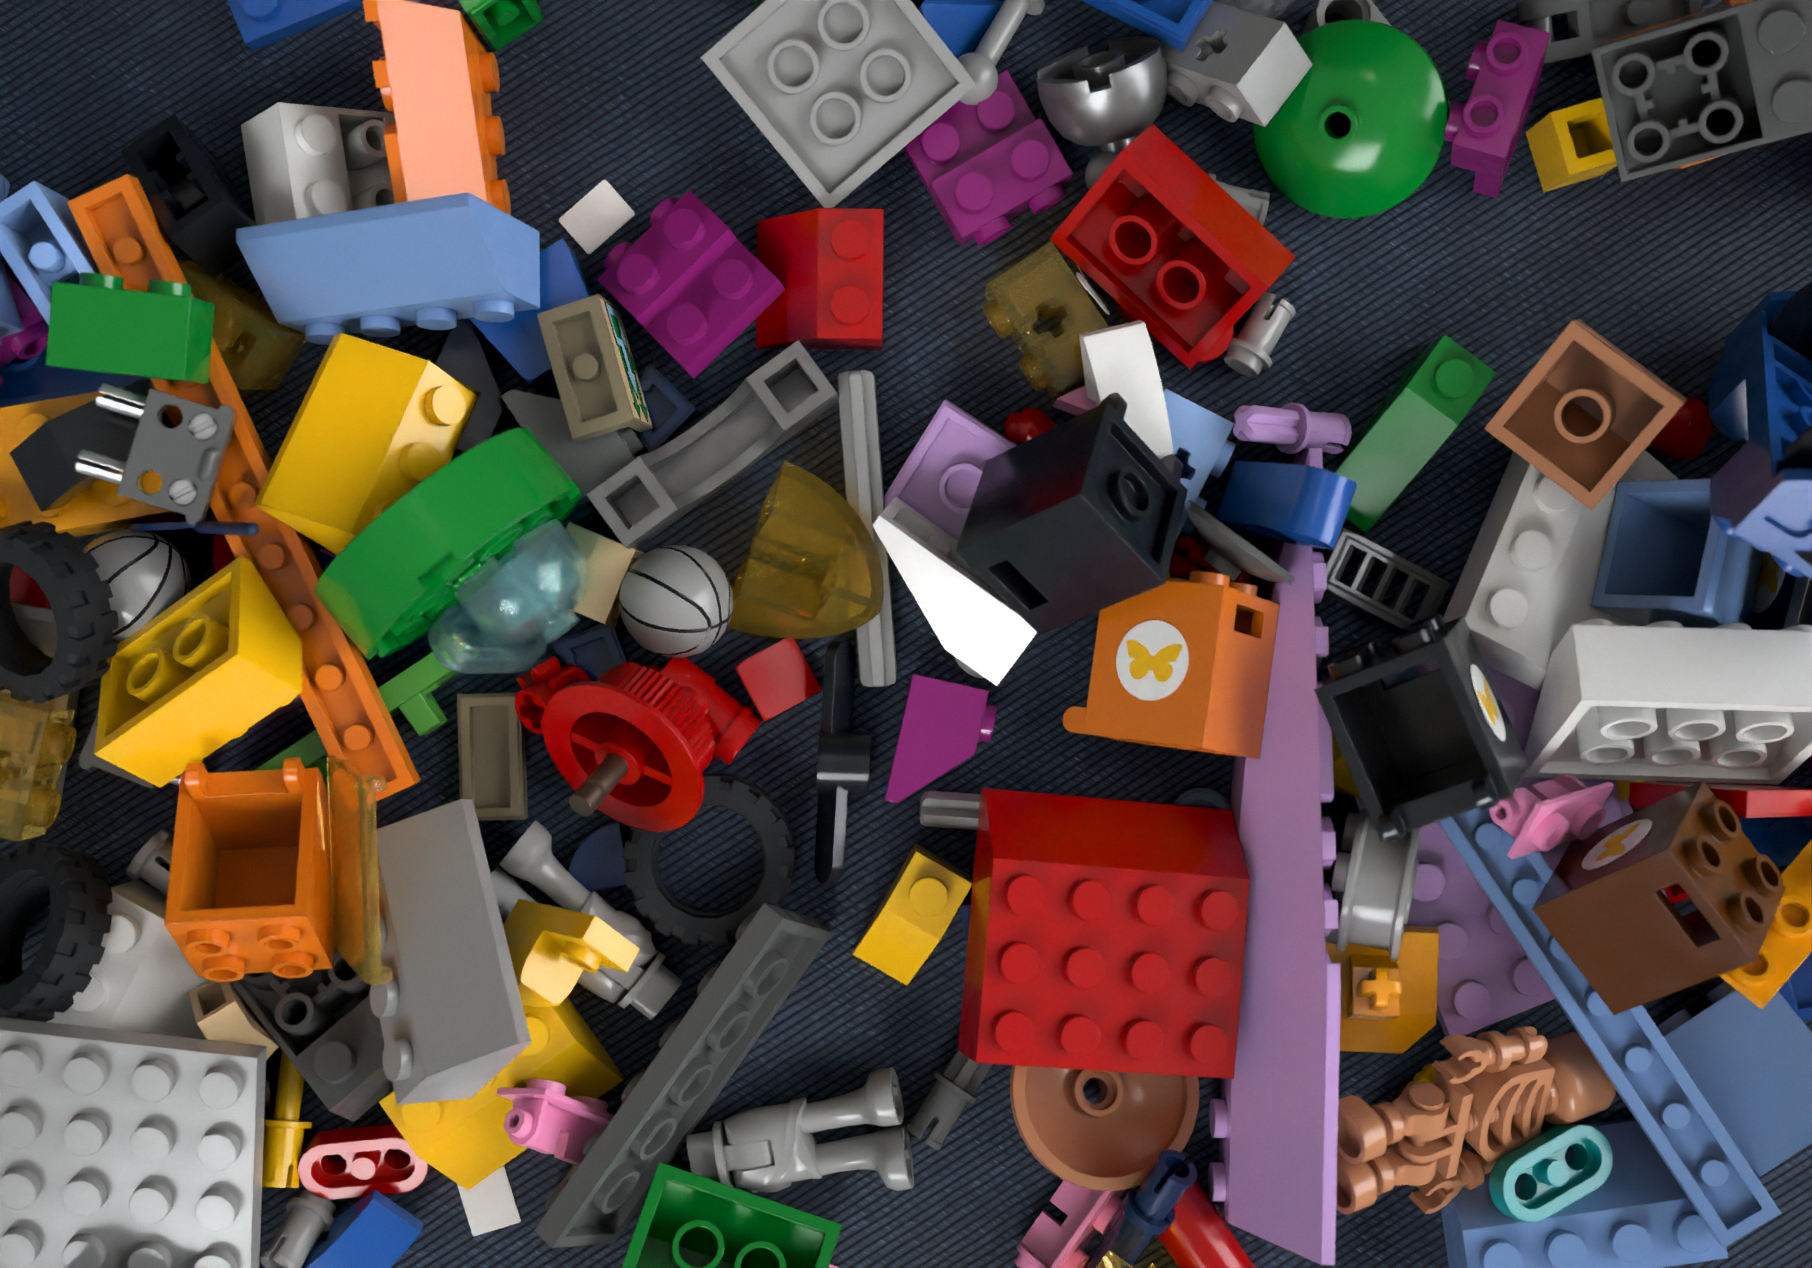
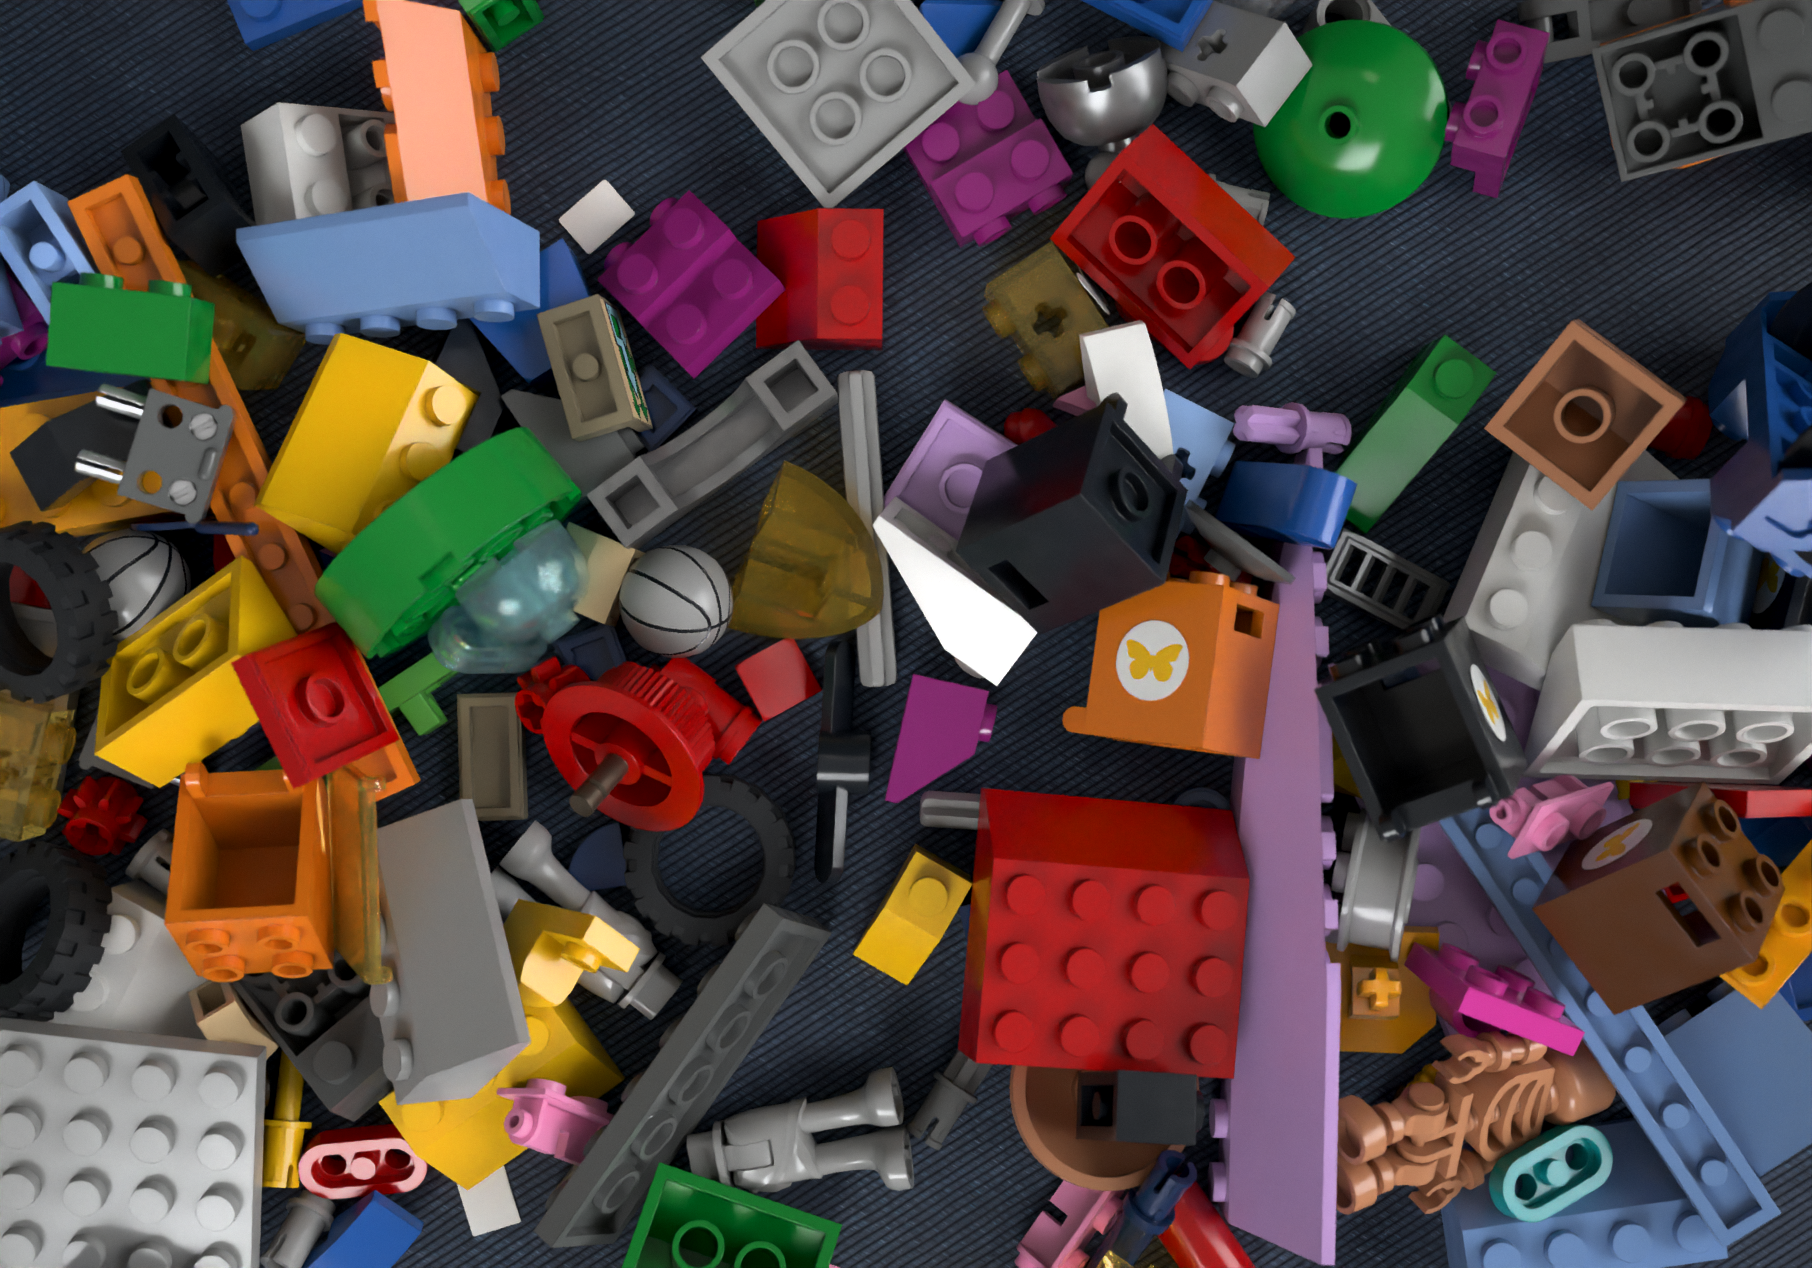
(102, 815): none -> red gear
(315, 702): none -> red tile
(1139, 1107): none -> black brick
(1486, 1001): none -> dark pink plate
(1572, 145): yellow brick -> none

